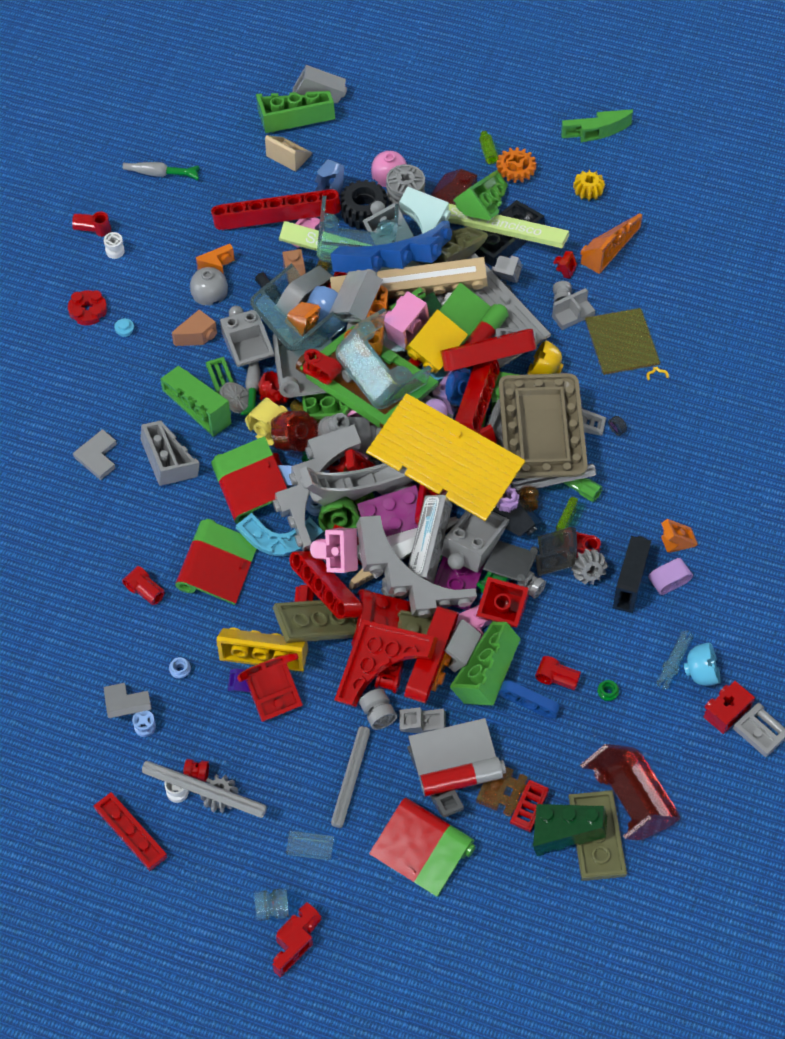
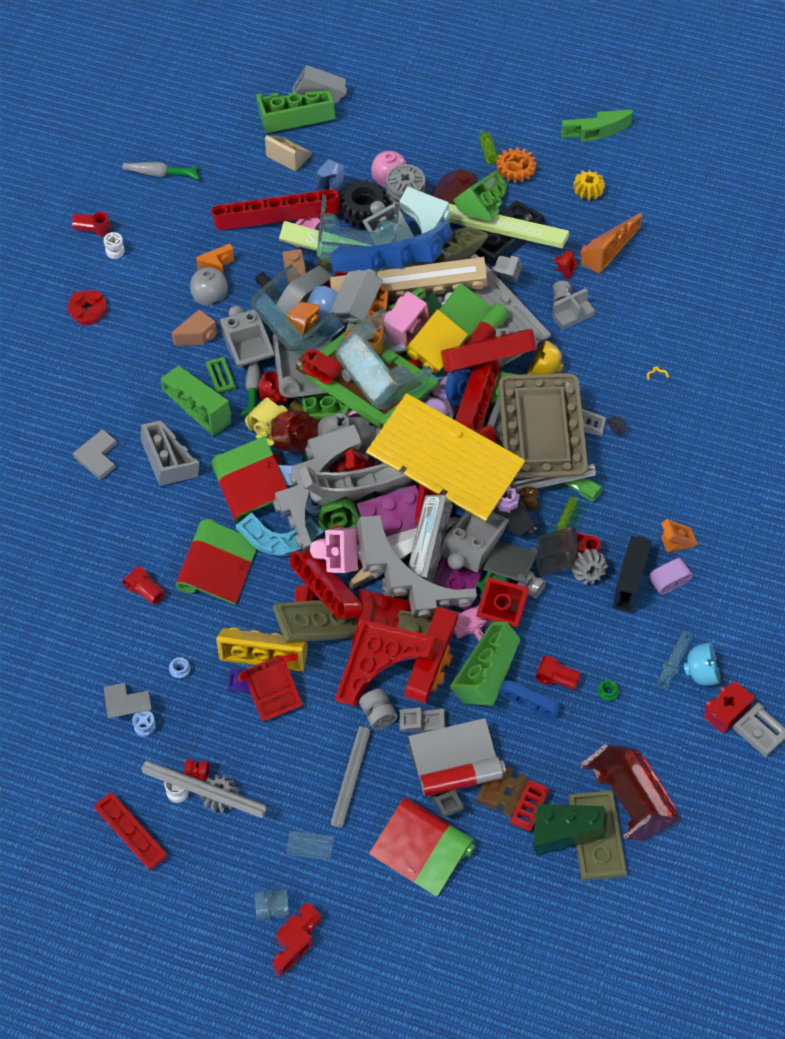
(124, 327): medium azure plate -> none
(236, 395): light grey wheel -> none
(390, 677): red piece -> none
(461, 645): light grey panel -> none
(622, 341): clear yellow piece -> none

